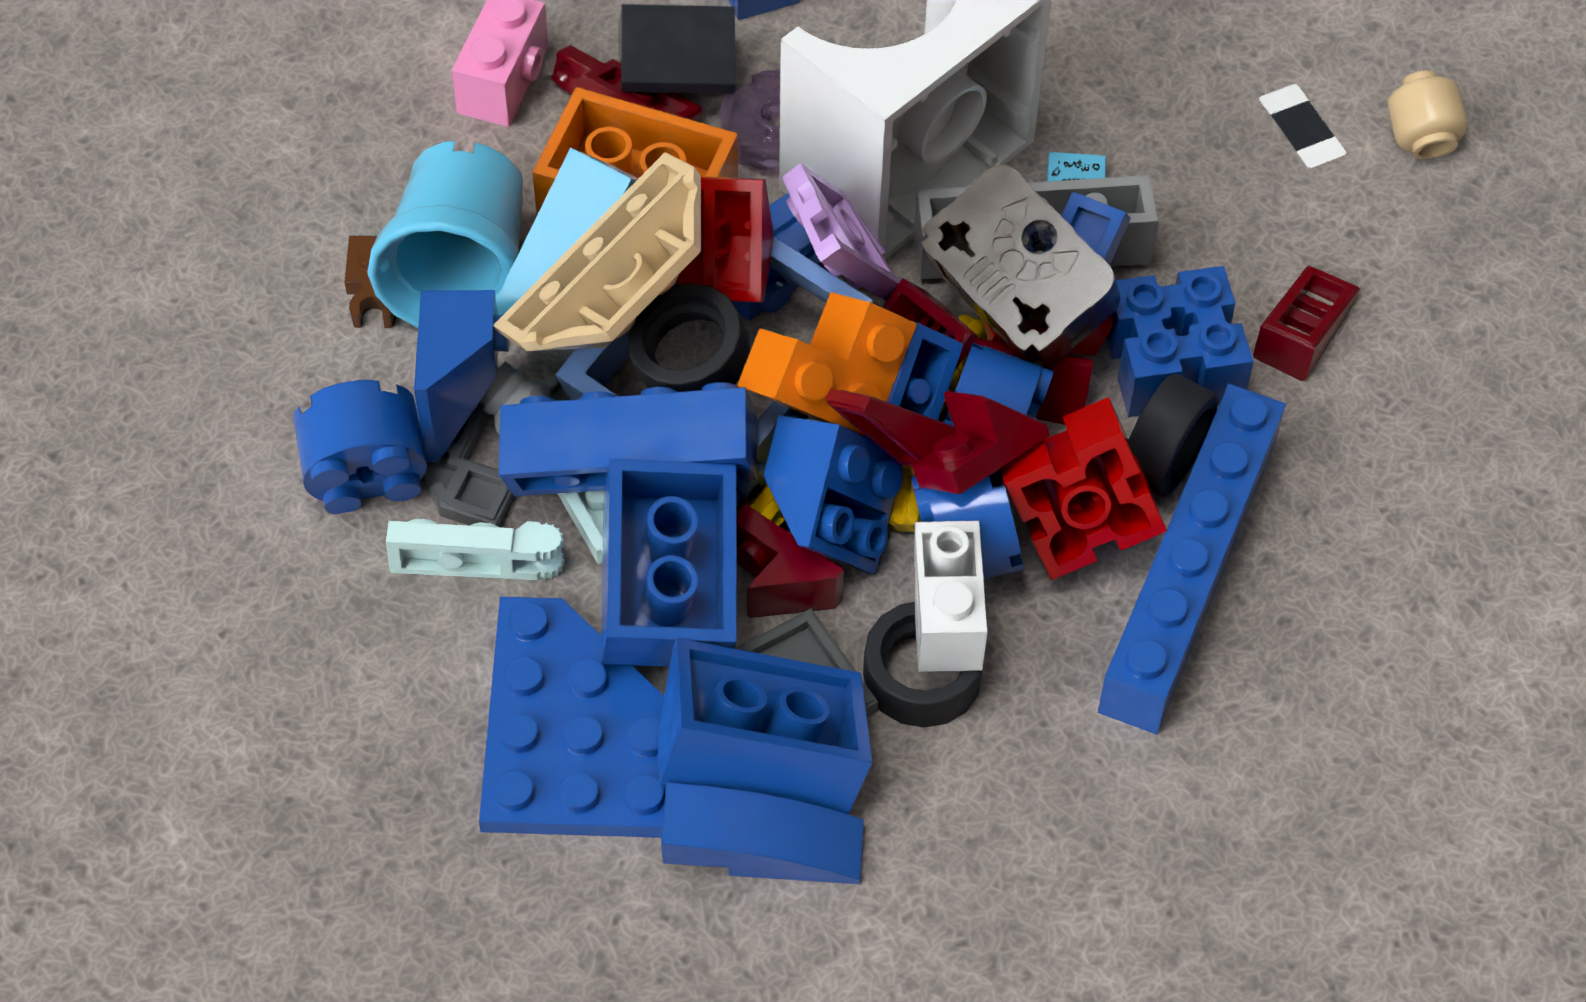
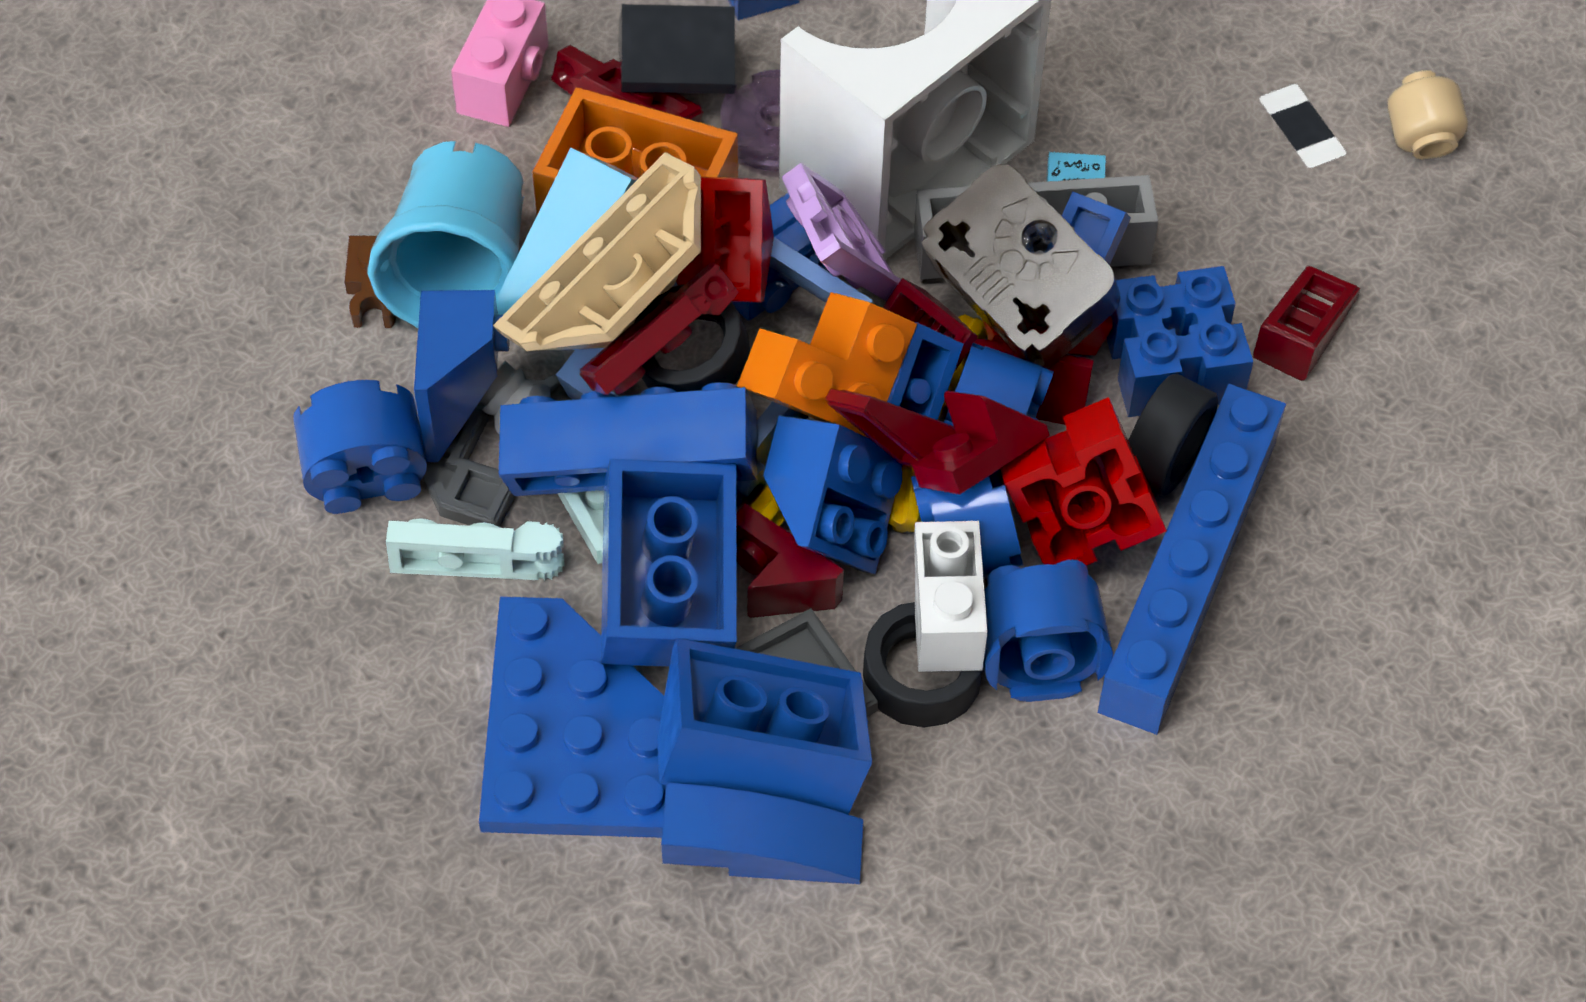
(658, 329): none -> dark red hinge
(1044, 630): none -> blue brick

